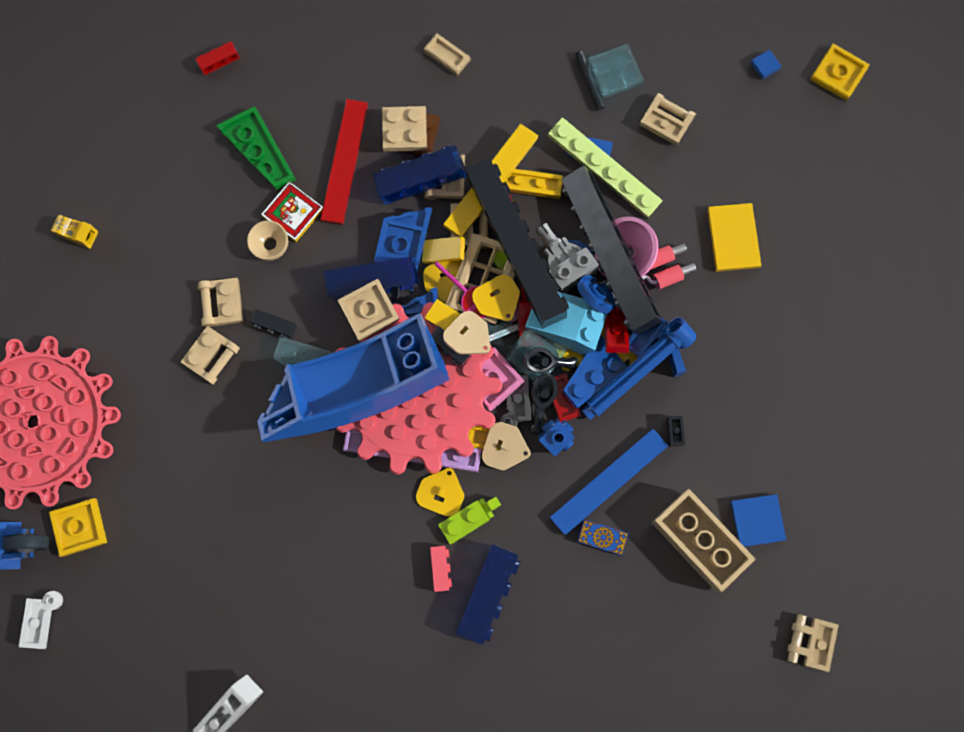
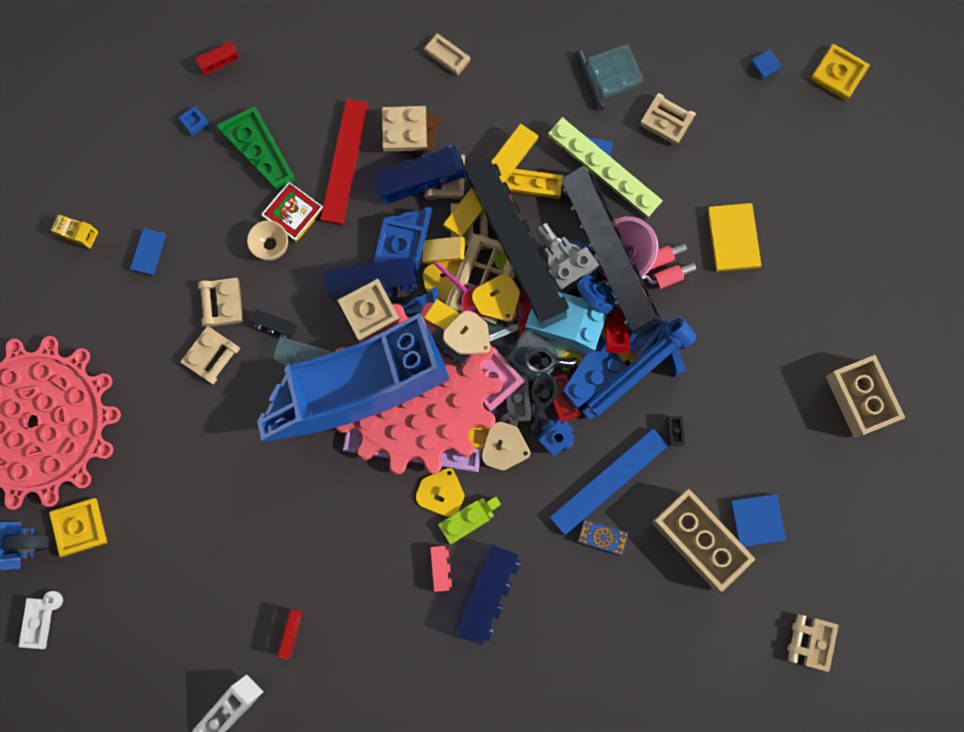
(148, 252): none -> blue tile
(193, 120): none -> blue tile
(290, 634): none -> red tile
(865, 396): none -> tan brick

